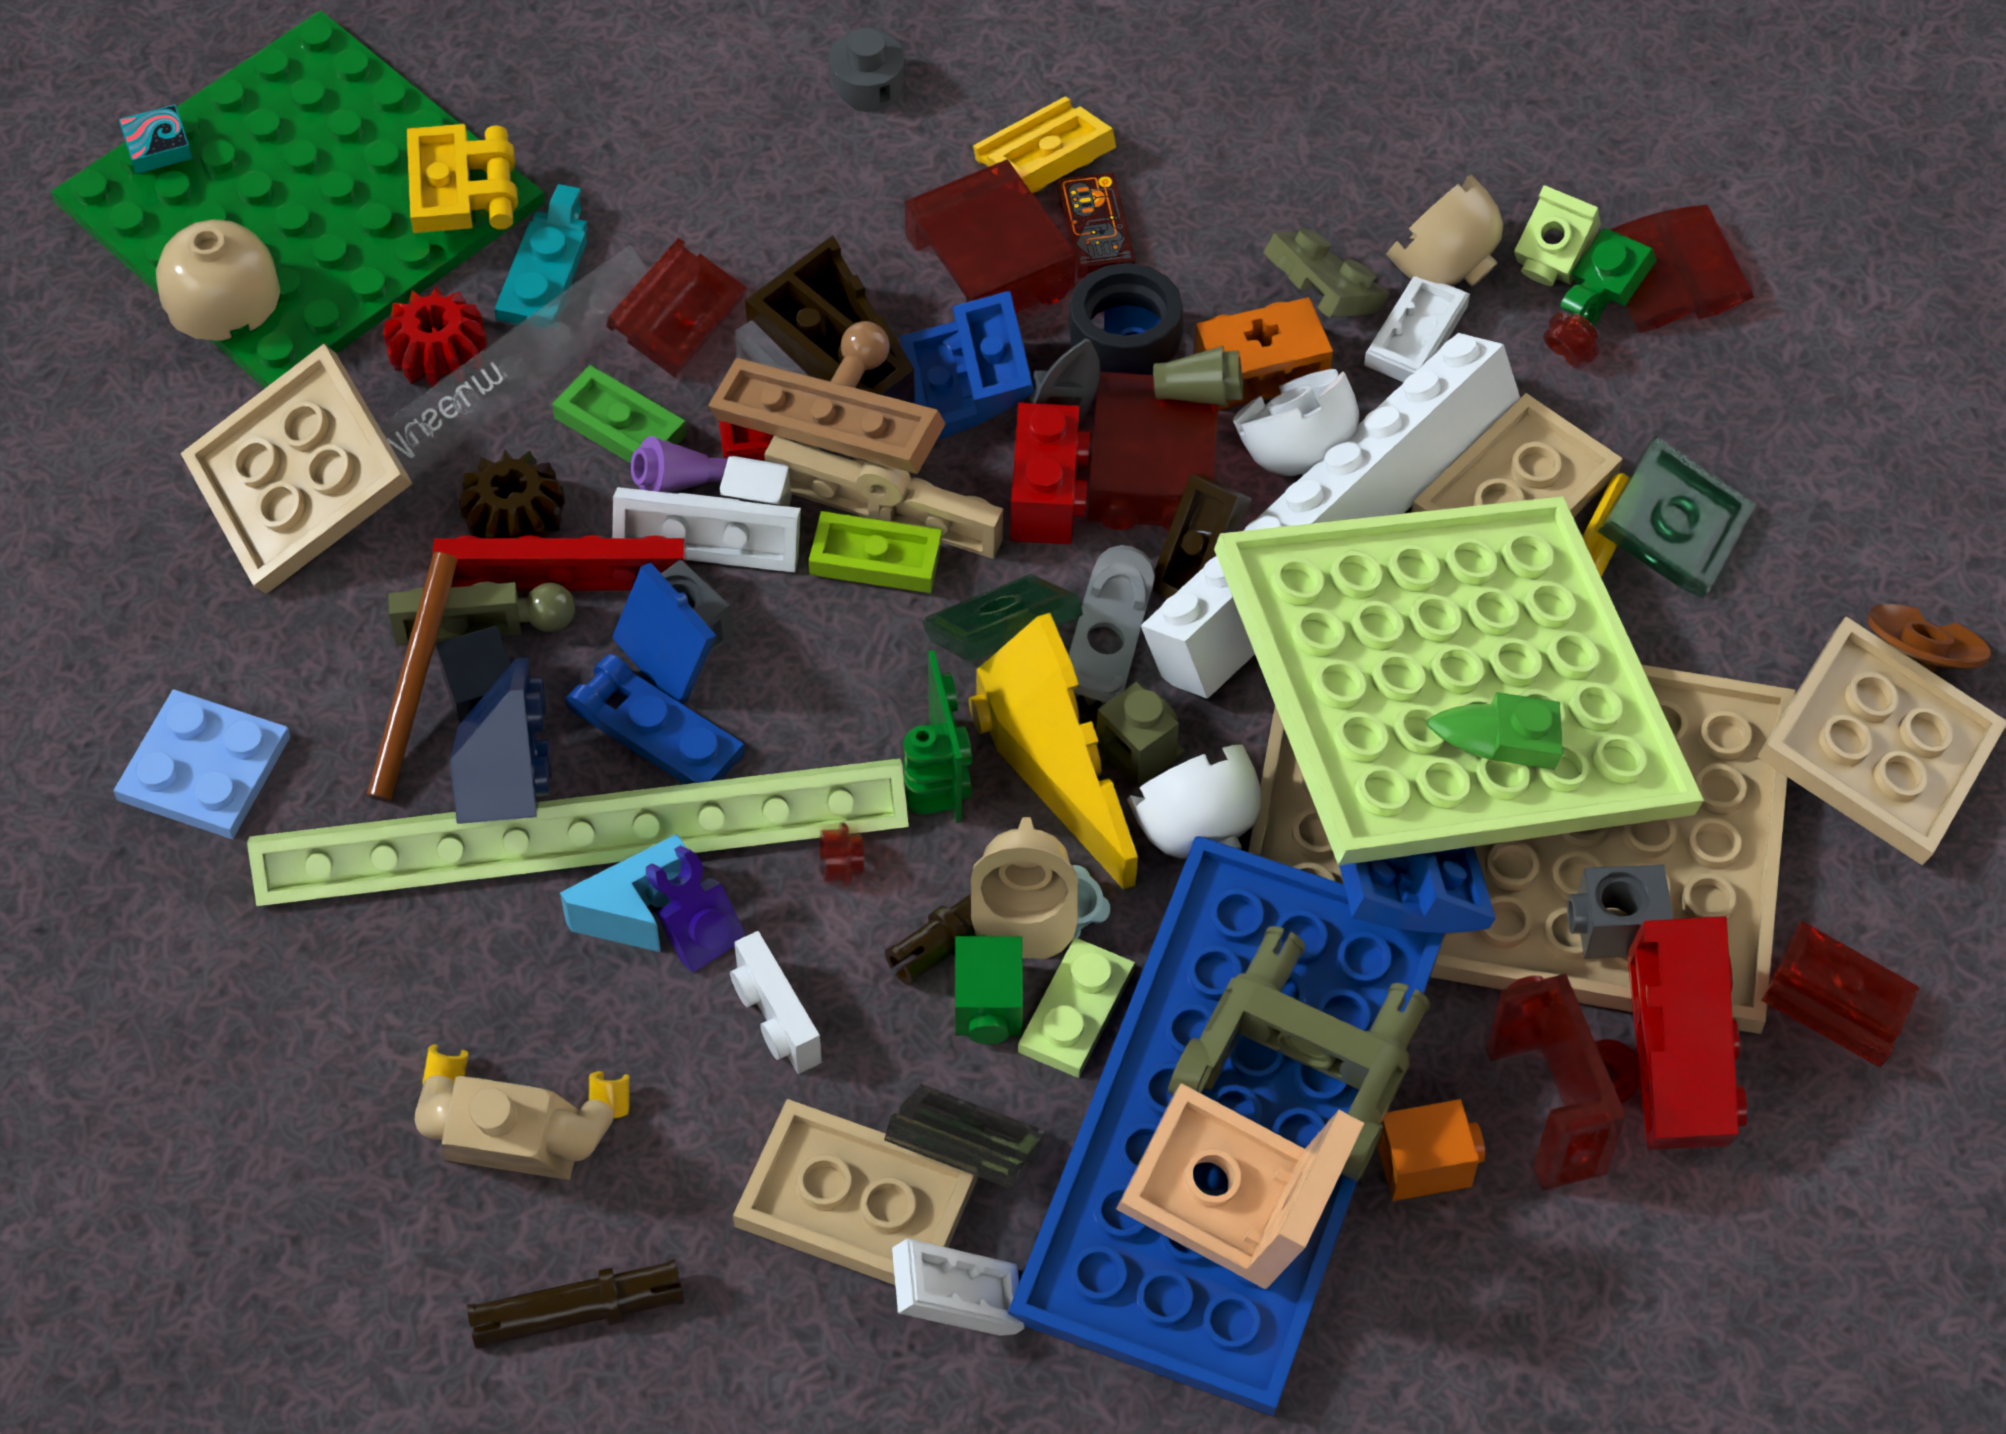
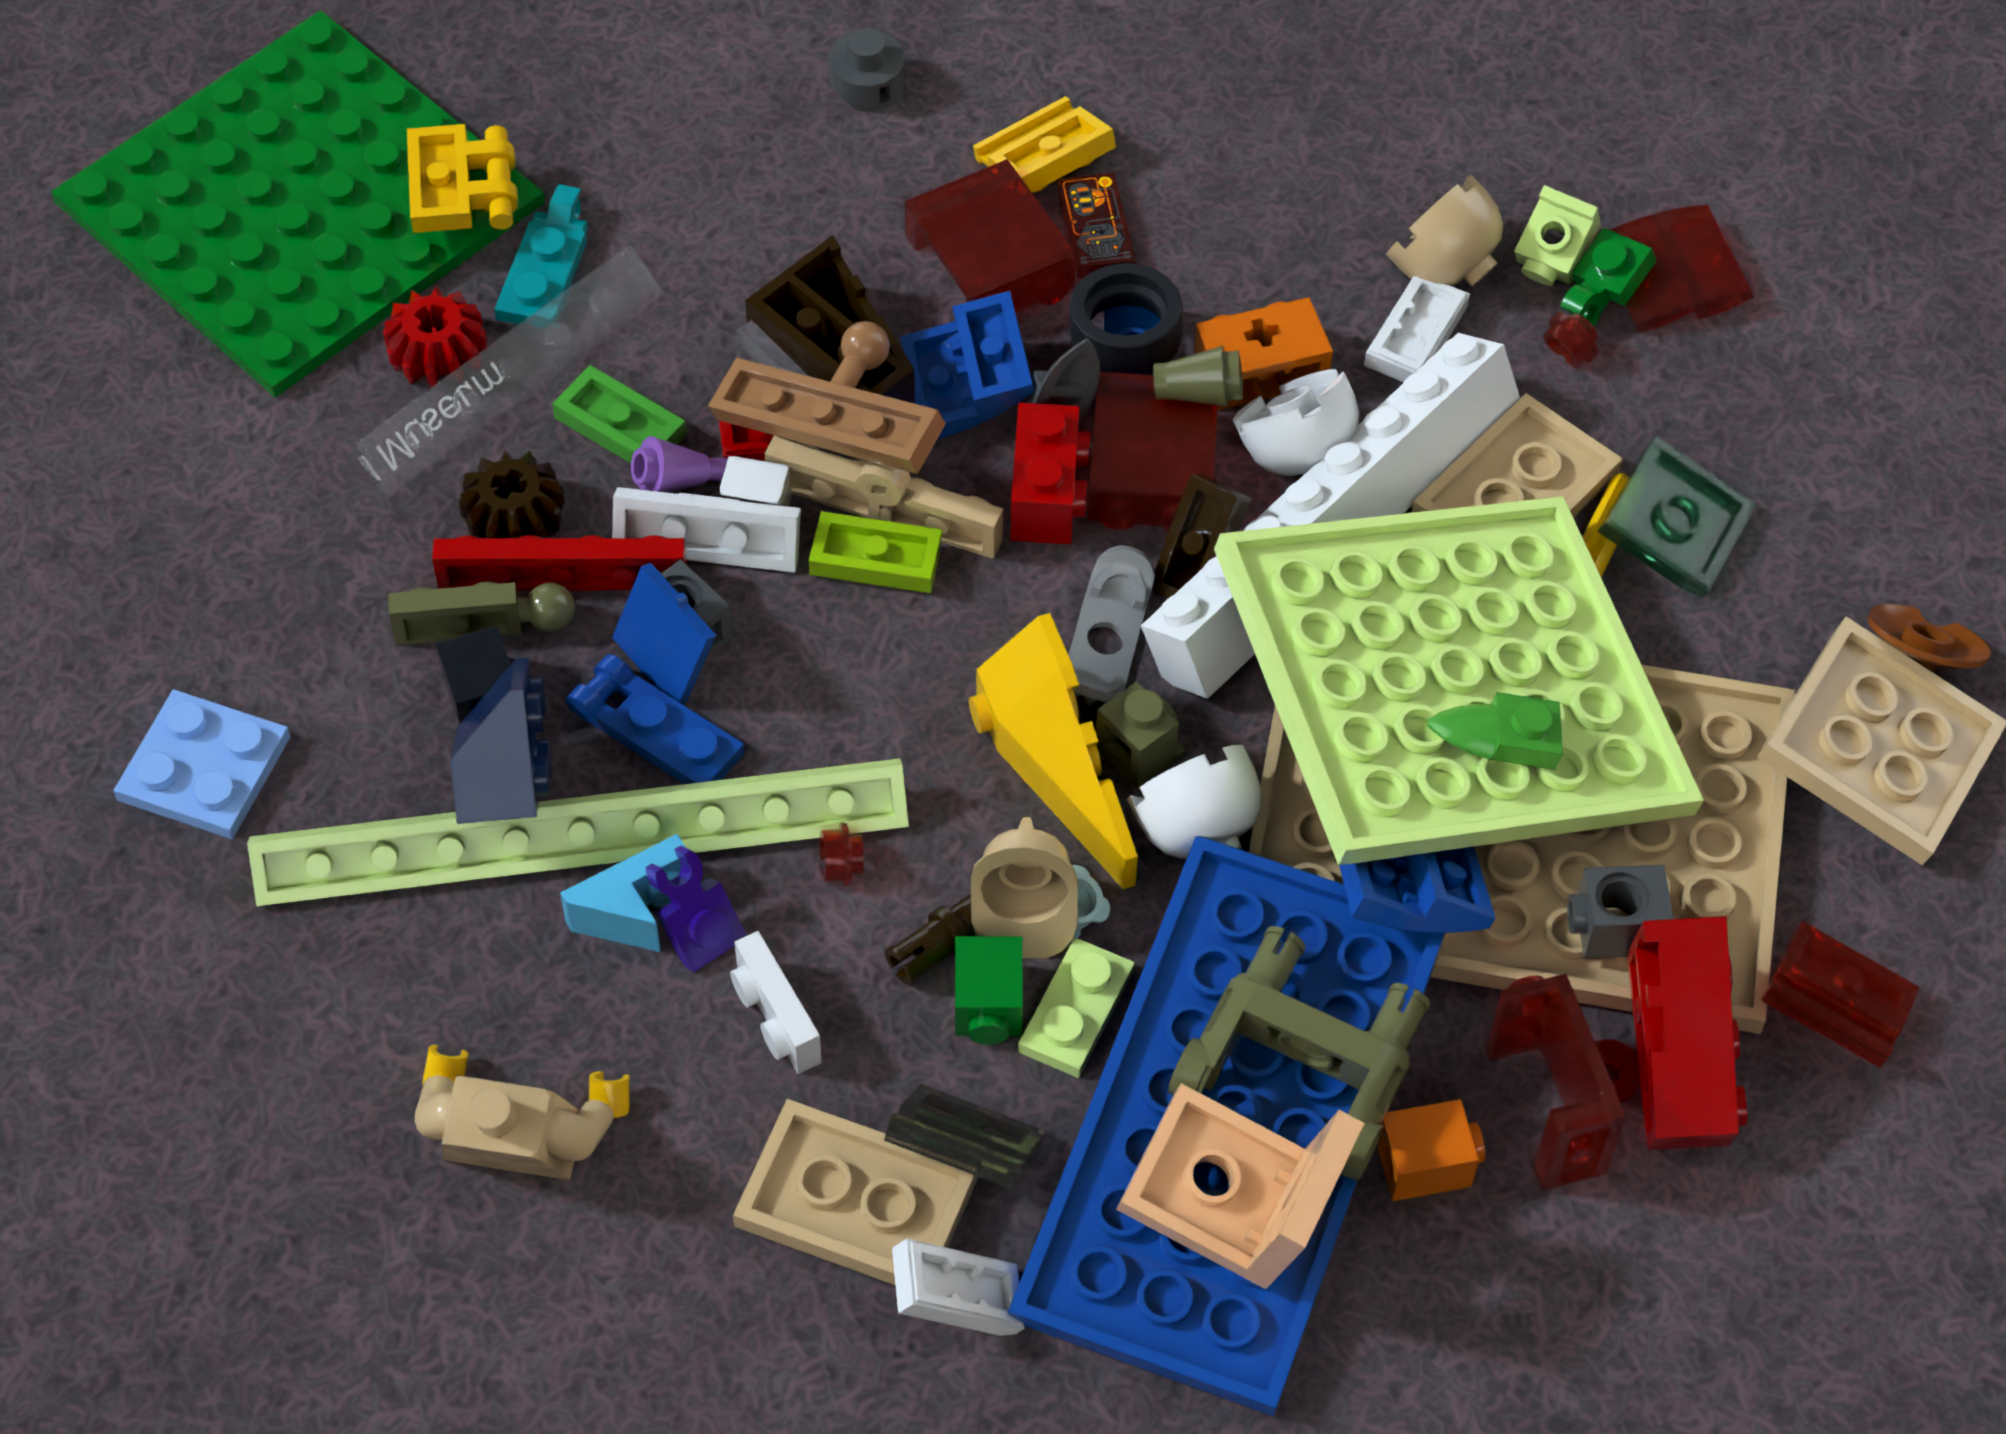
(155, 139): tile -> none
(216, 280): tan cylinder -> none
(295, 469): tan plate -> none
(412, 677): dark orange bar -> none
(576, 1303): dark brown pin -> none
(676, 307): clear red plate -> none
(938, 753): green hinge -> none
(996, 616): clear green plate -> none
(1345, 284): olive wing -> none

